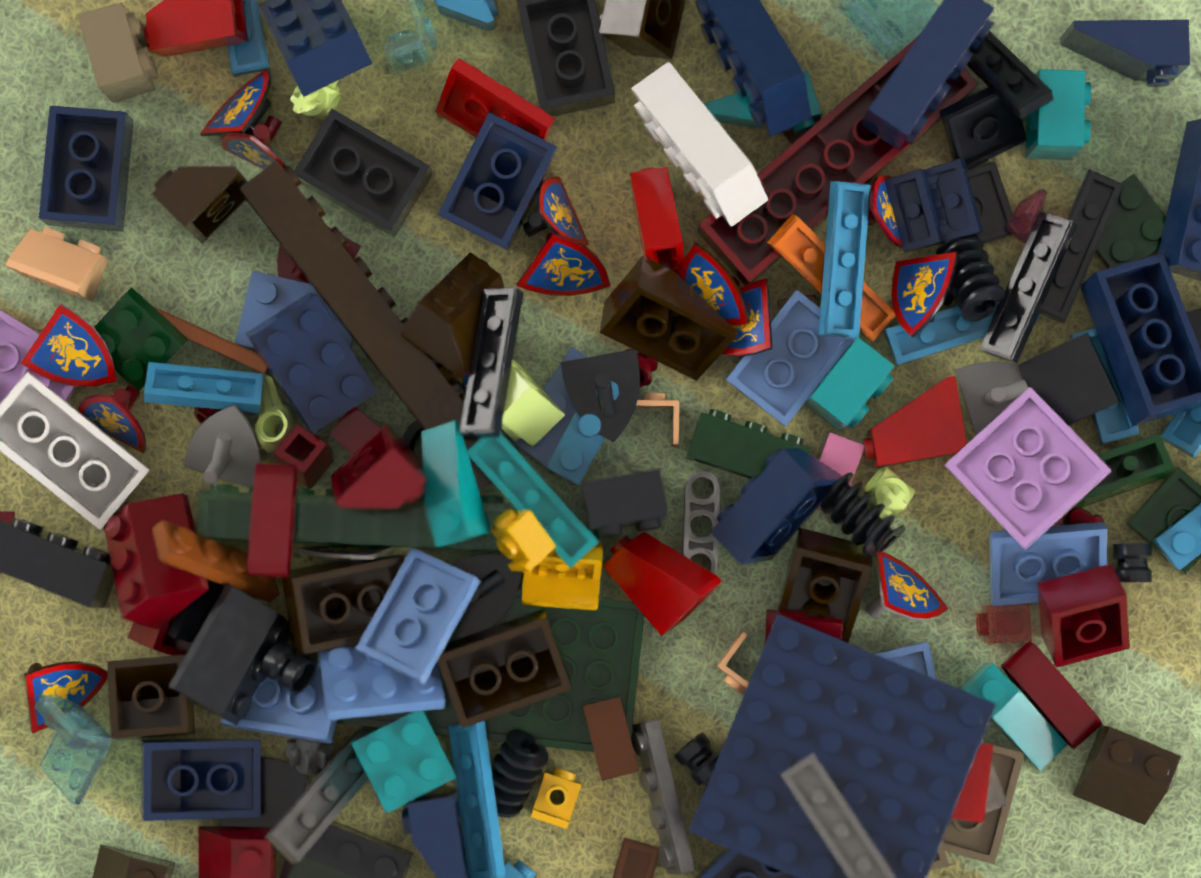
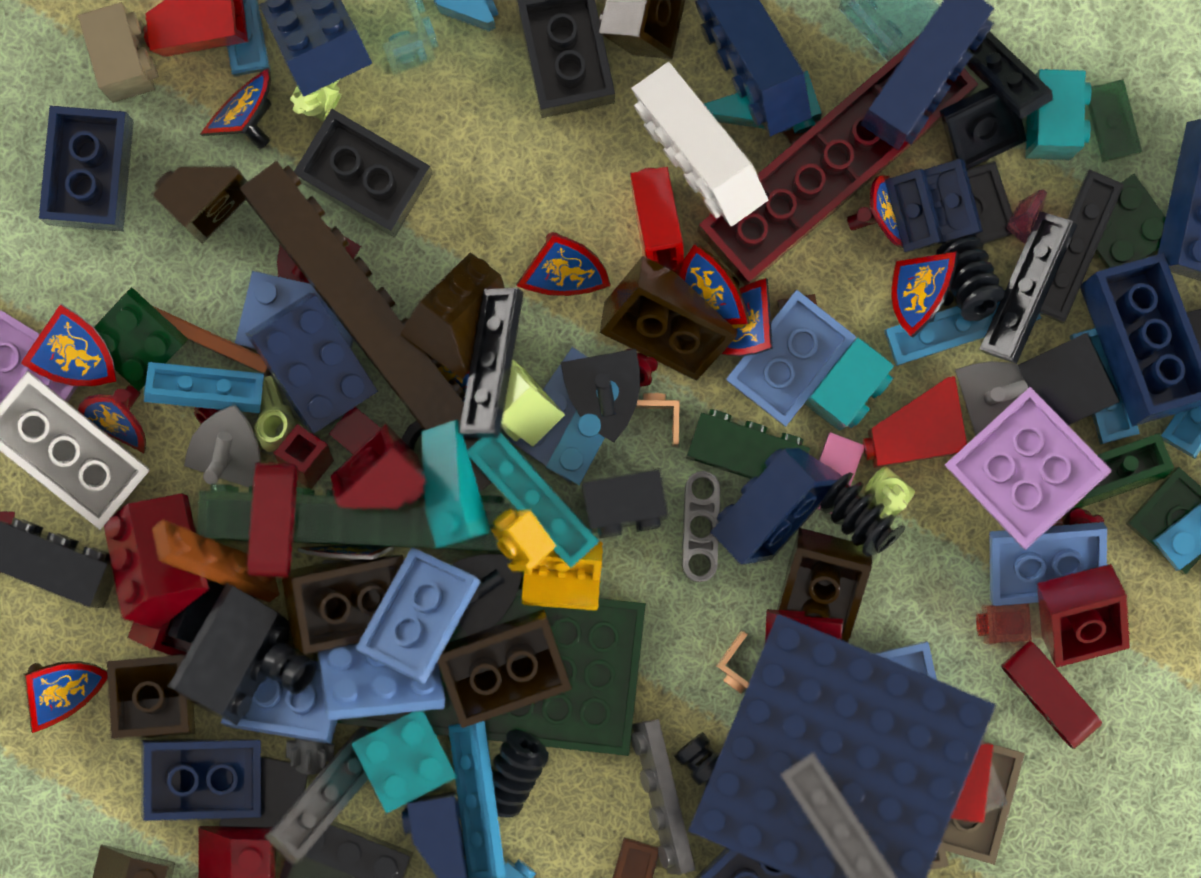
(58, 263): light nougat slope -> none
(75, 748): clear light blue bracket -> none
(256, 148): shield -> none
(472, 95): red plate -> none
(498, 181): dark blue slope -> none
(554, 212): shield -> none
(554, 813): yellow brick -> none
(610, 738): reddish brown tile -> none
(659, 580): red slope -> none
(807, 254): orange tile -> none
(844, 259): dark azure tile -> none
(903, 592): shield -> none
(1016, 716): teal slope -> none
(1113, 121): none -> clear green plate
(1126, 774): dark brown slope -> none
(1132, 562): black wheel -> none
(1135, 48): dark blue slope -> none

